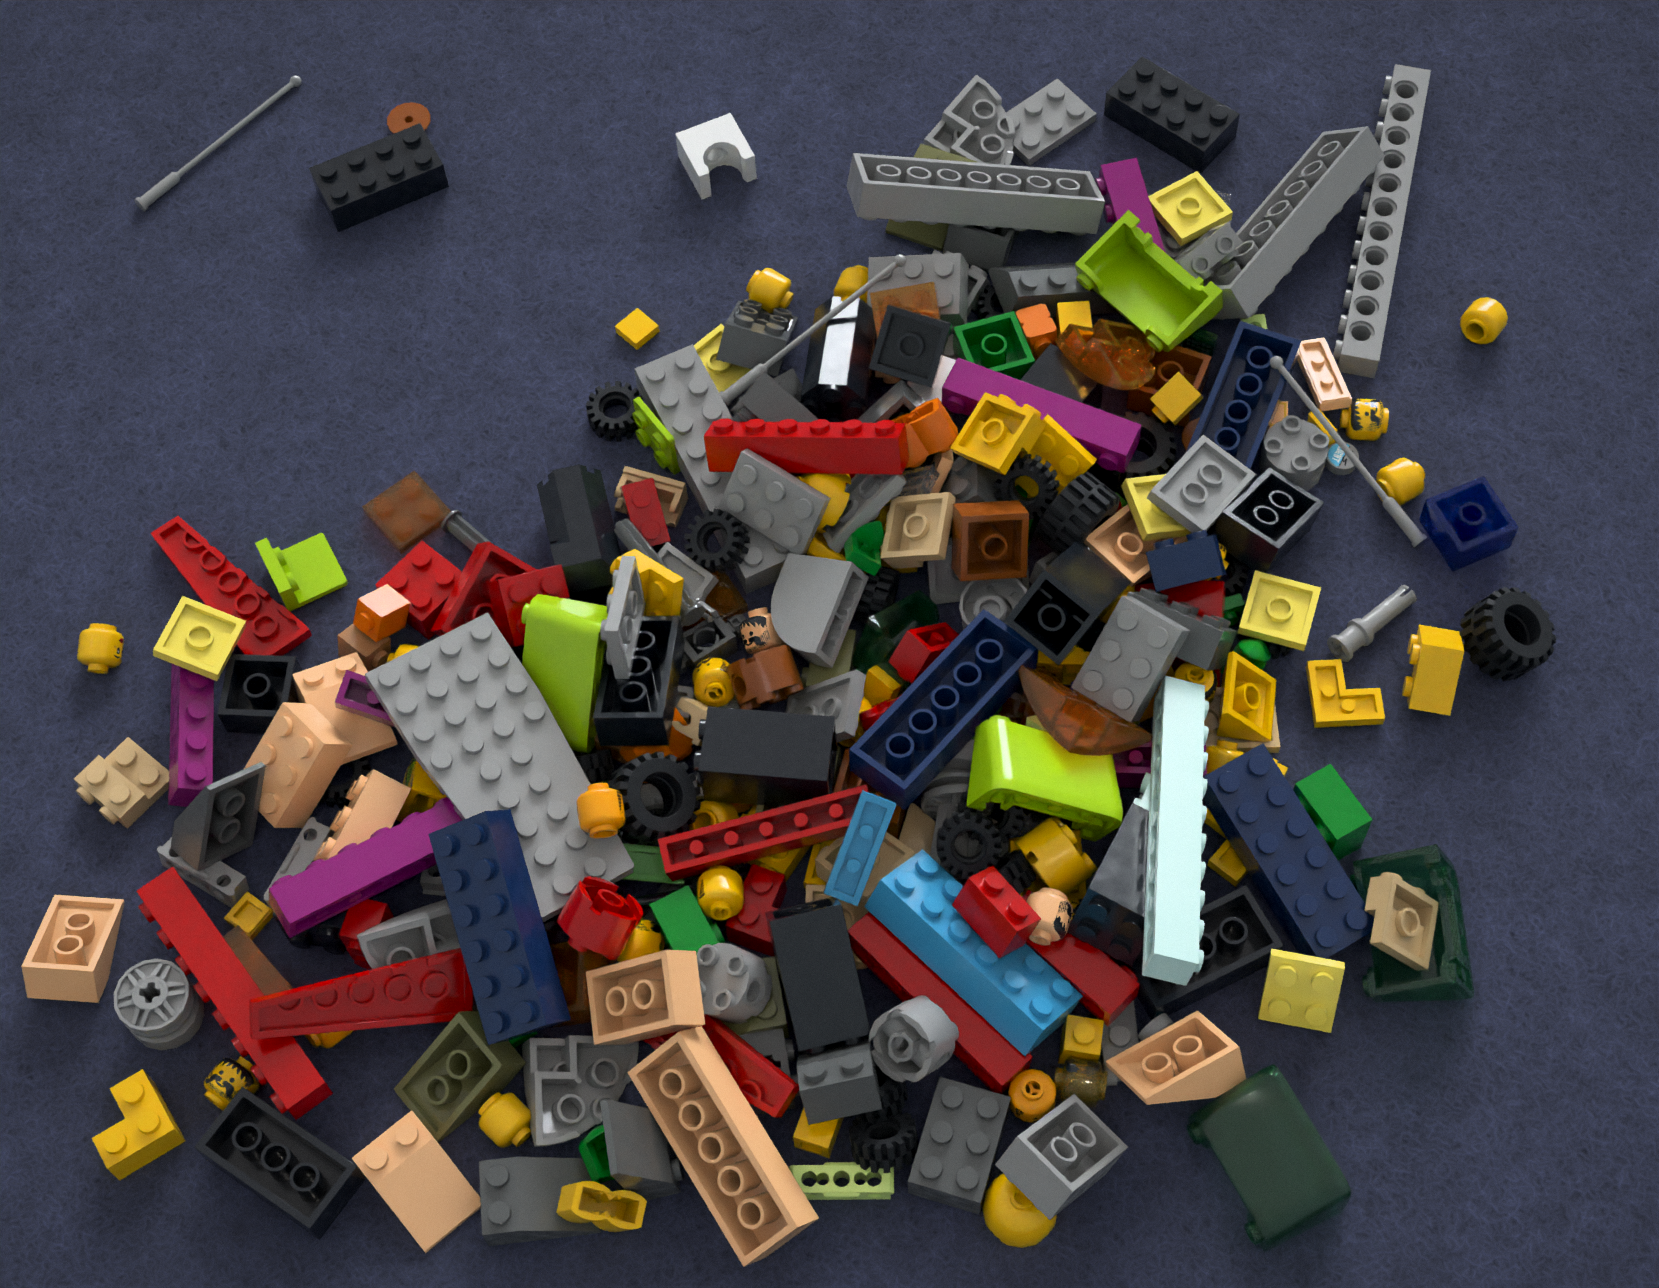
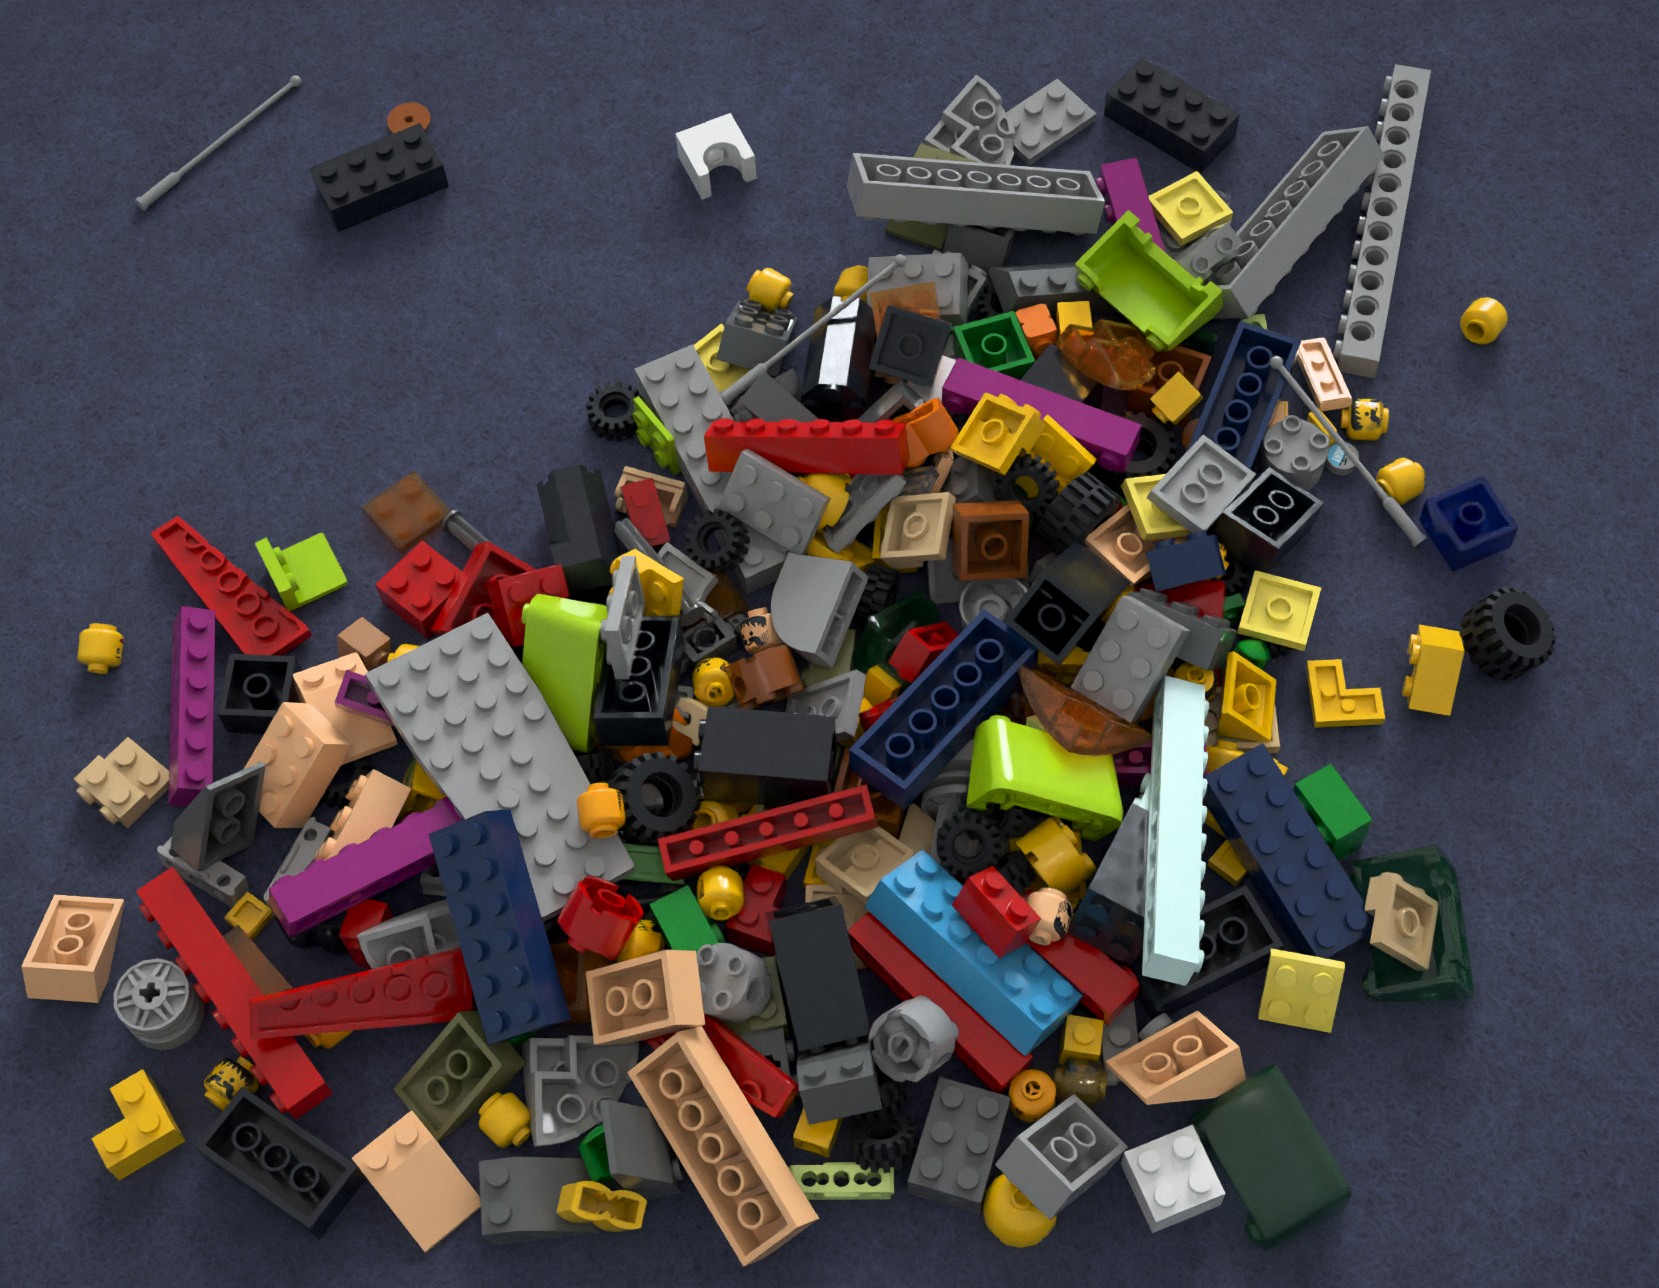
(199, 638): light yellow plate -> none
(381, 613): orange brick -> none
(637, 328): yellow tile -> none
(859, 848): dark azure plate -> none
(864, 547): green plate -> none
(1172, 1178): none -> white brick
(1362, 630): light grey pin -> none

